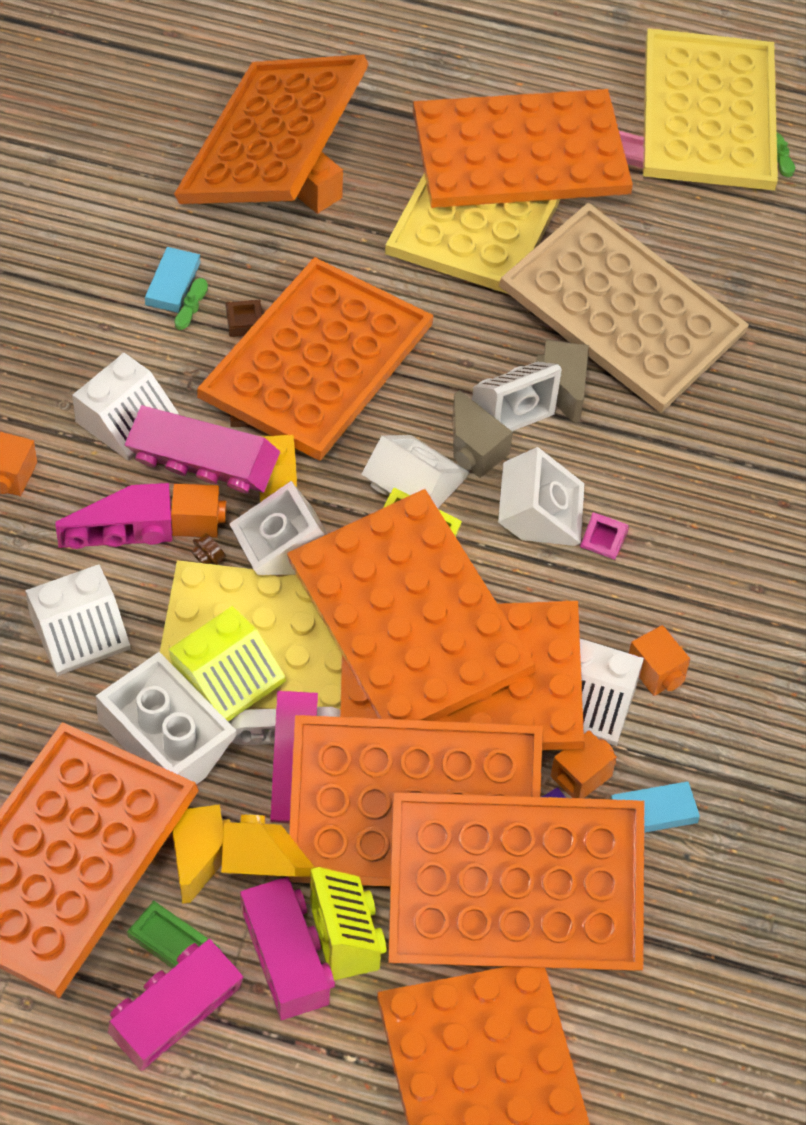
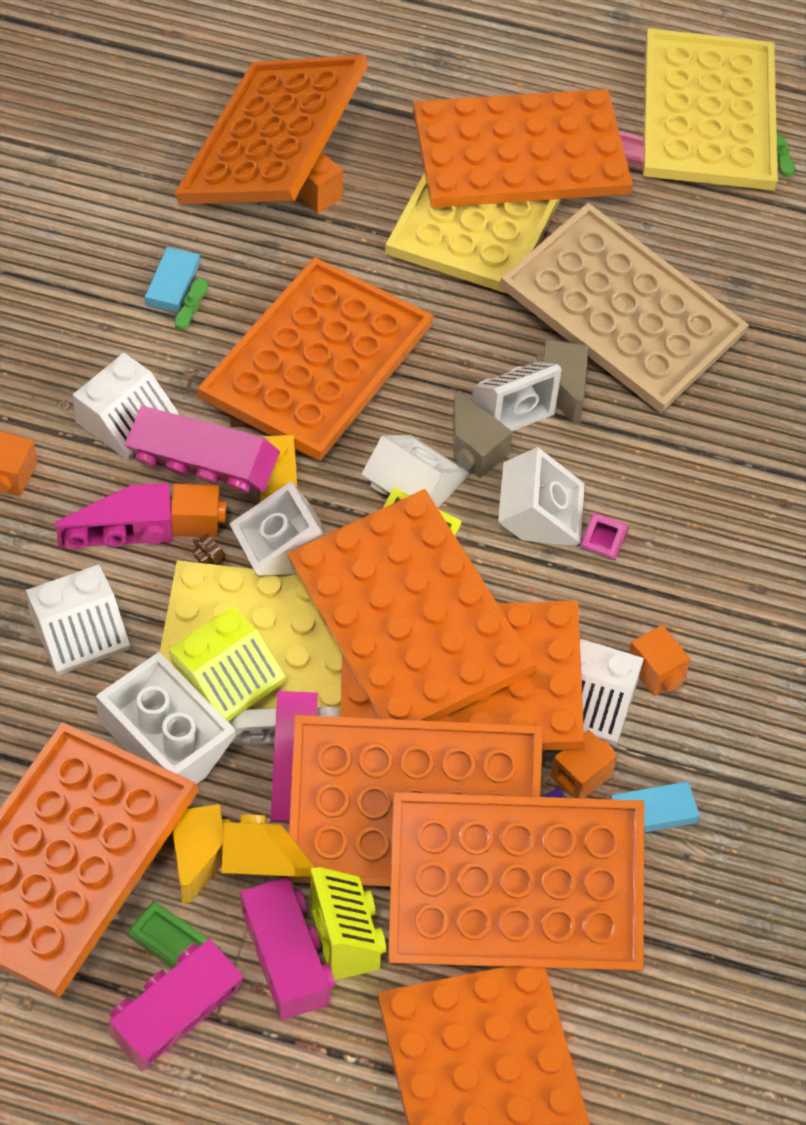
(242, 316): reddish brown tile -> none

